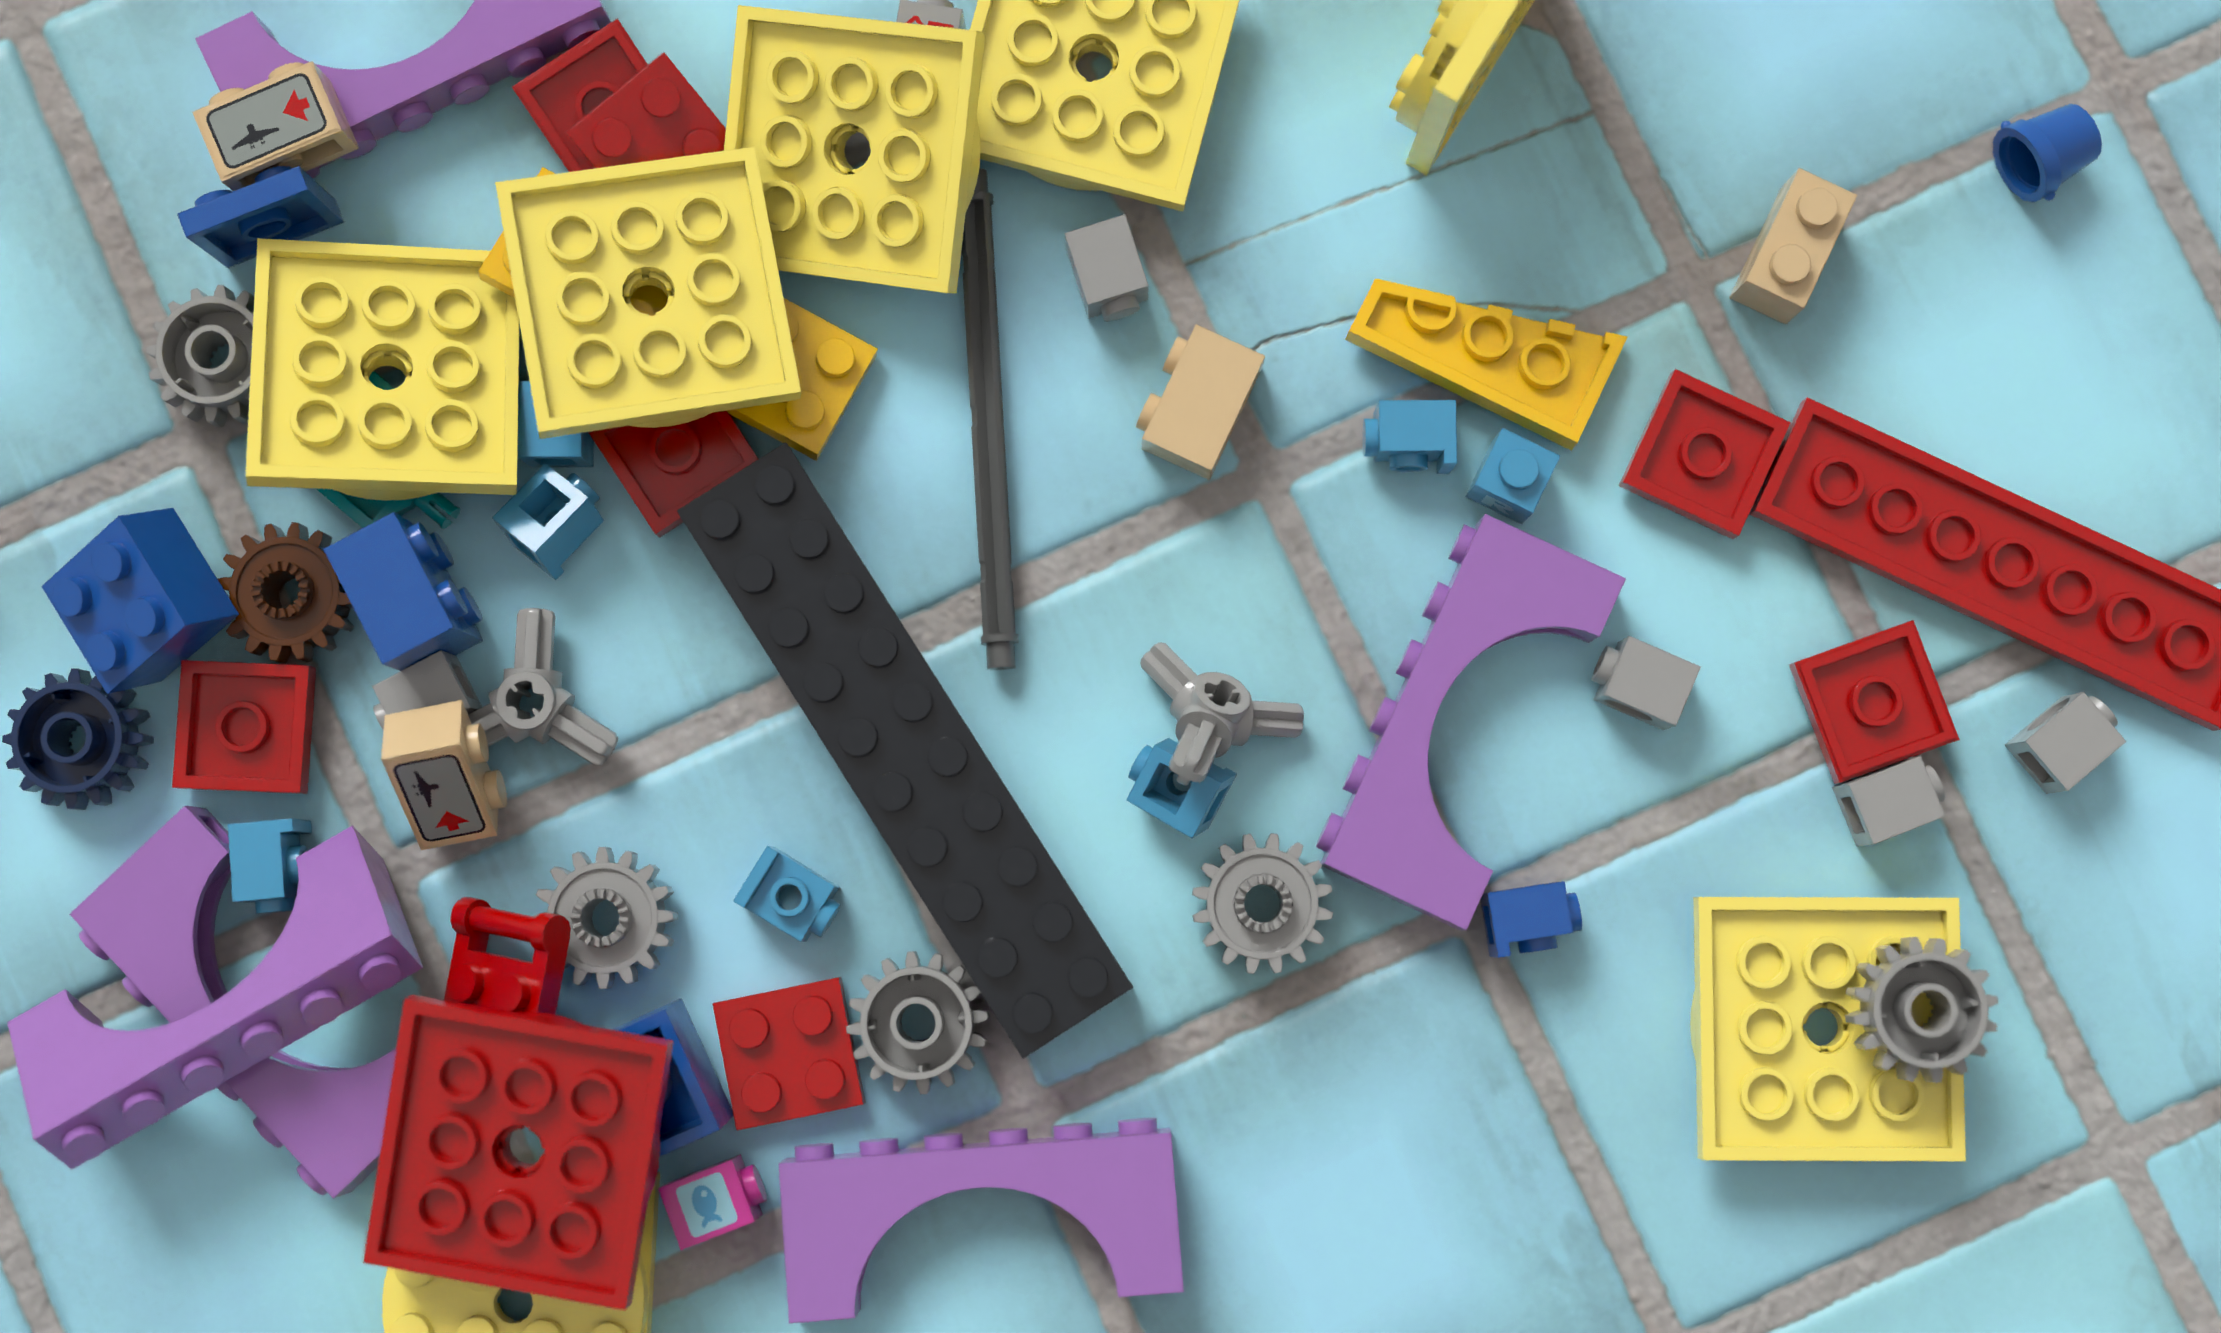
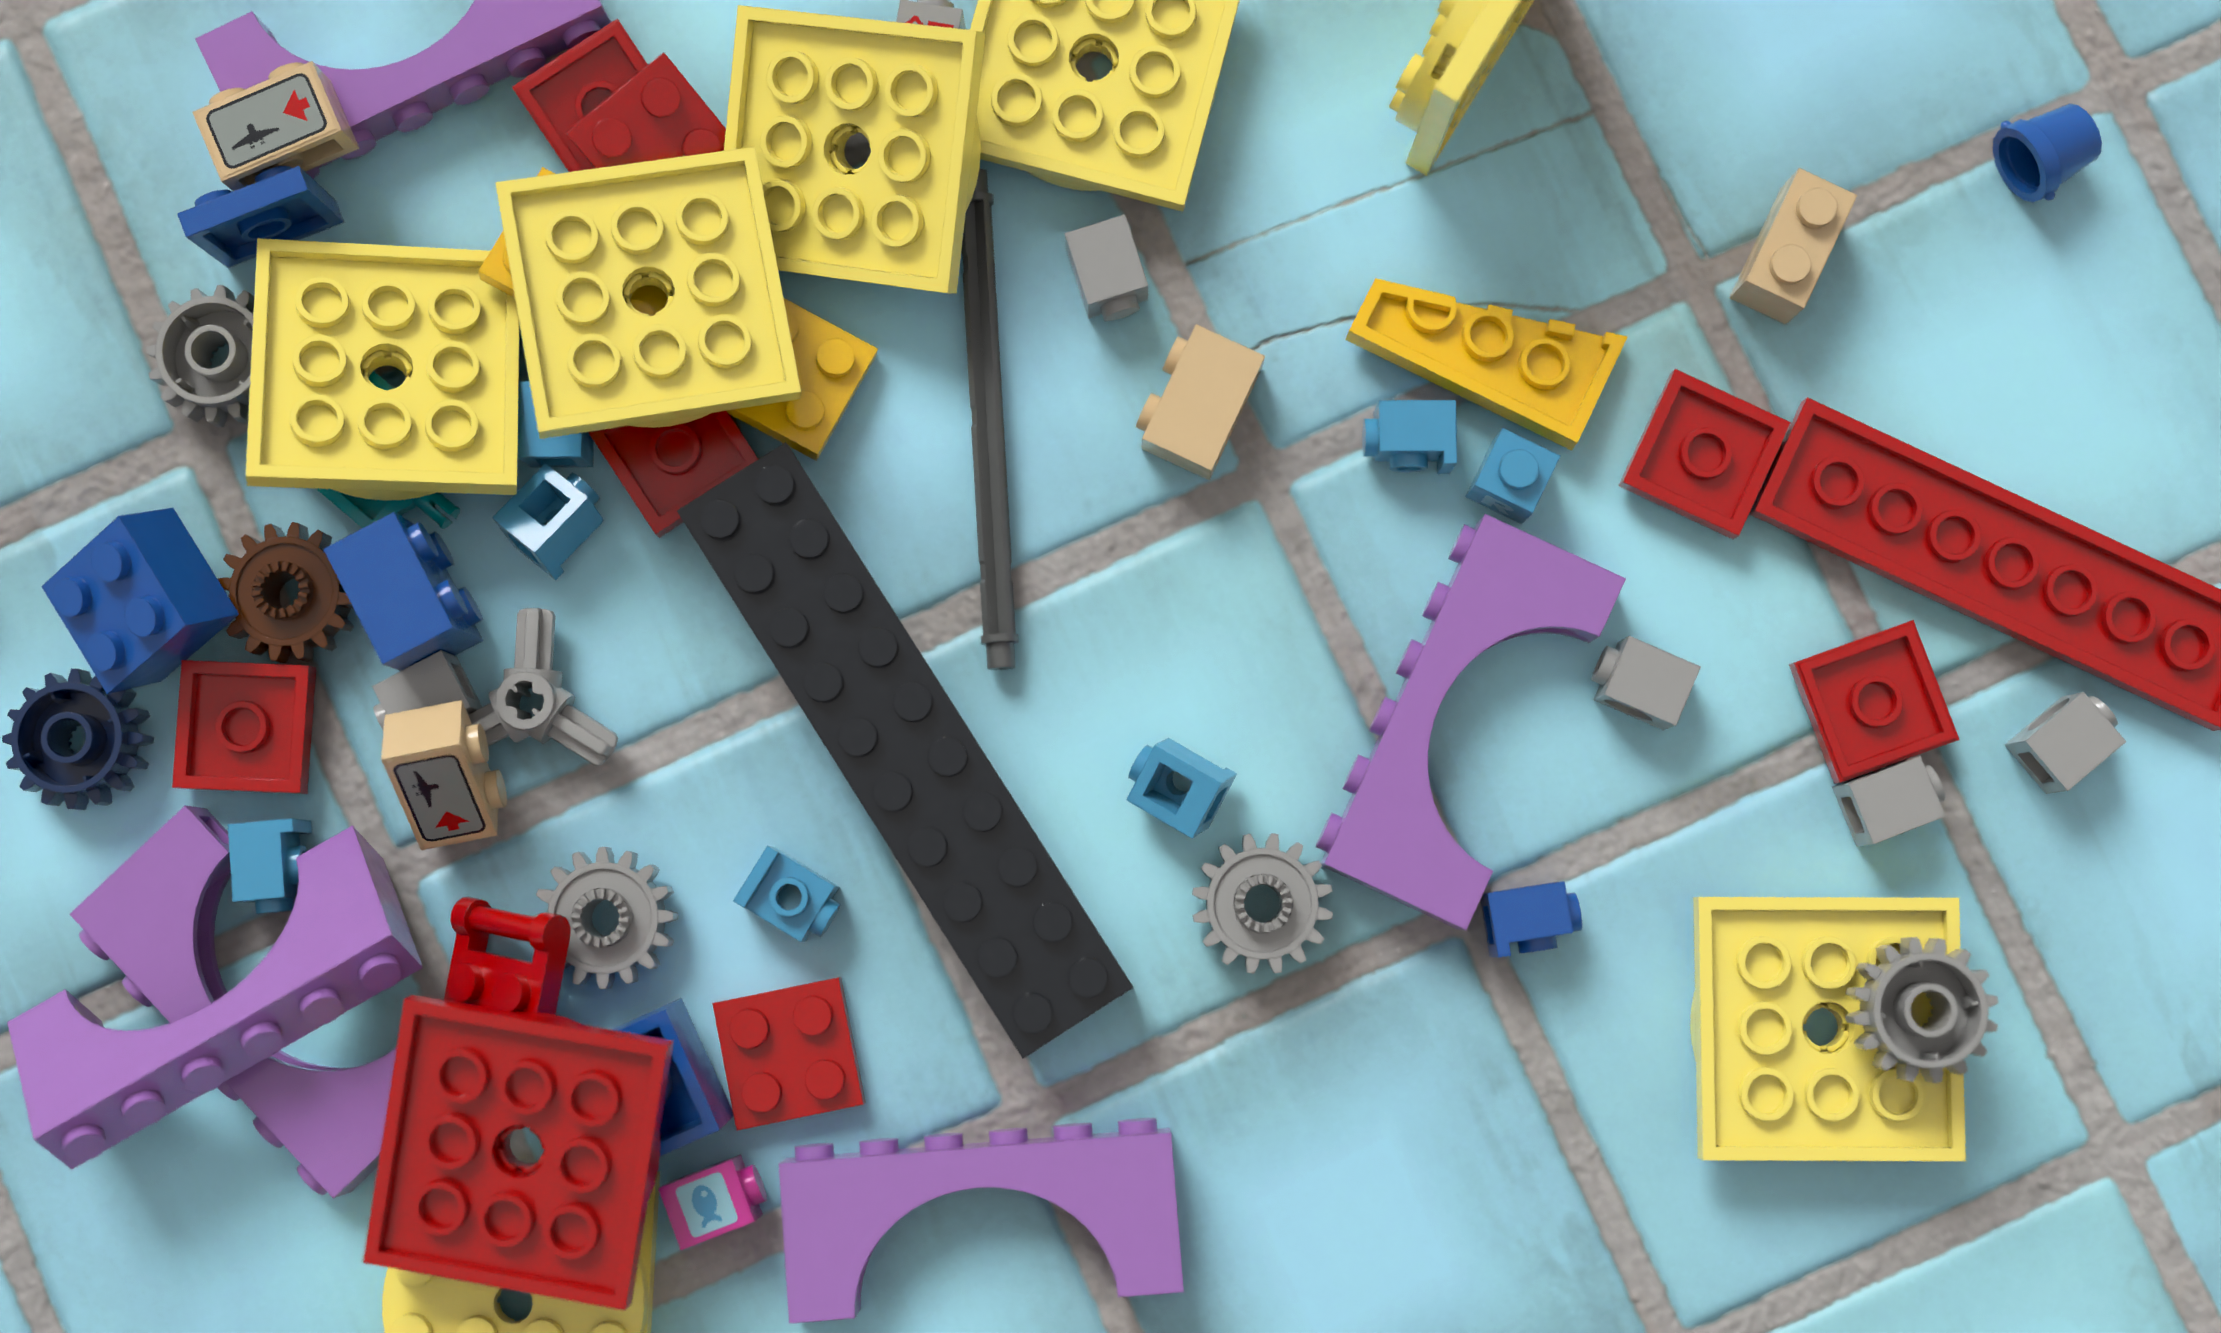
(883, 1031): light grey gear -> none
(1213, 713): light grey bush -> none

